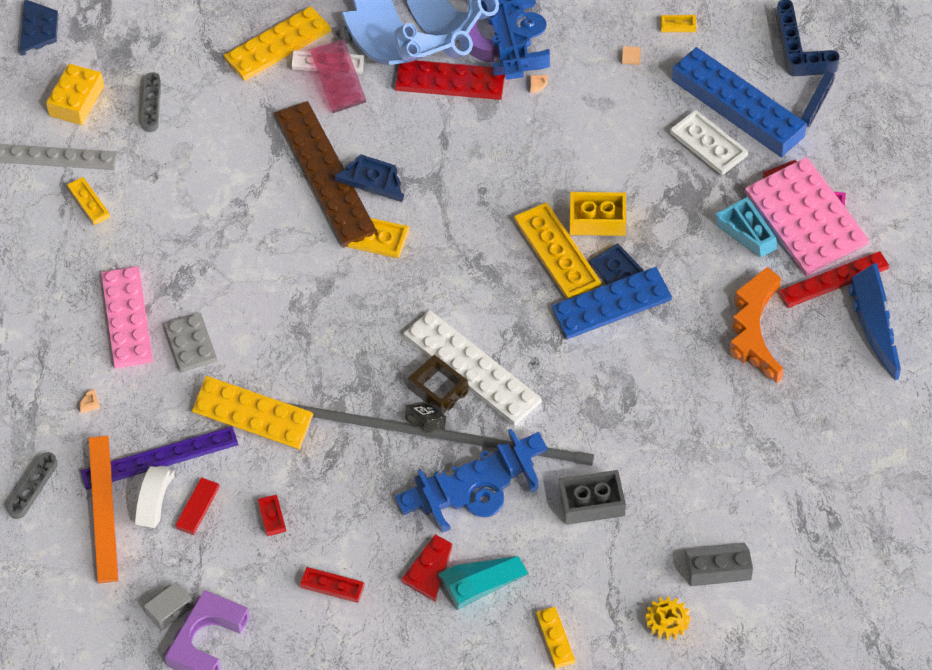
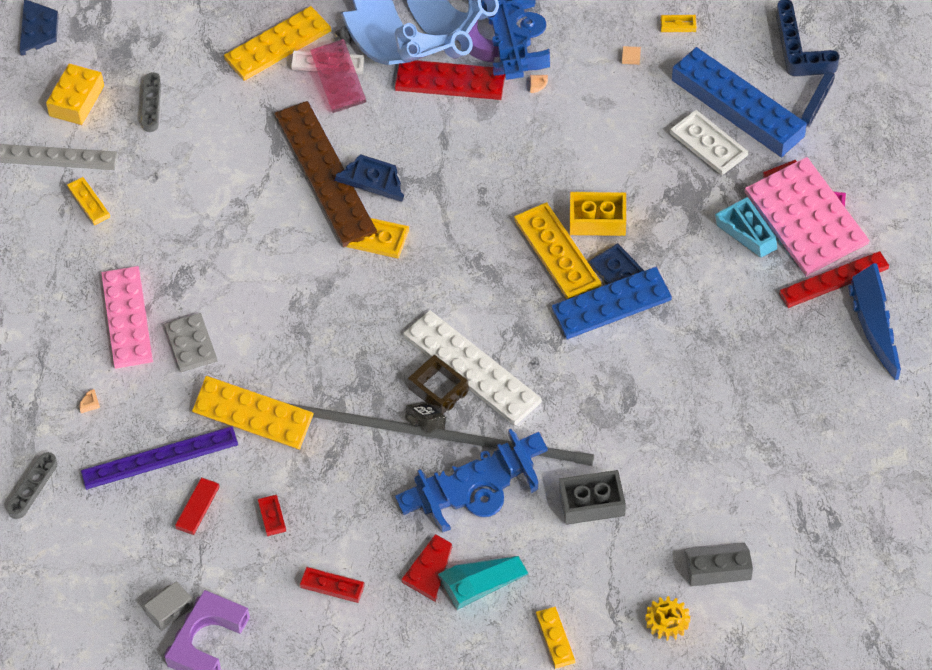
(103, 510): orange tile -> none
(151, 495): white arch -> none
(746, 323): orange arch -> none

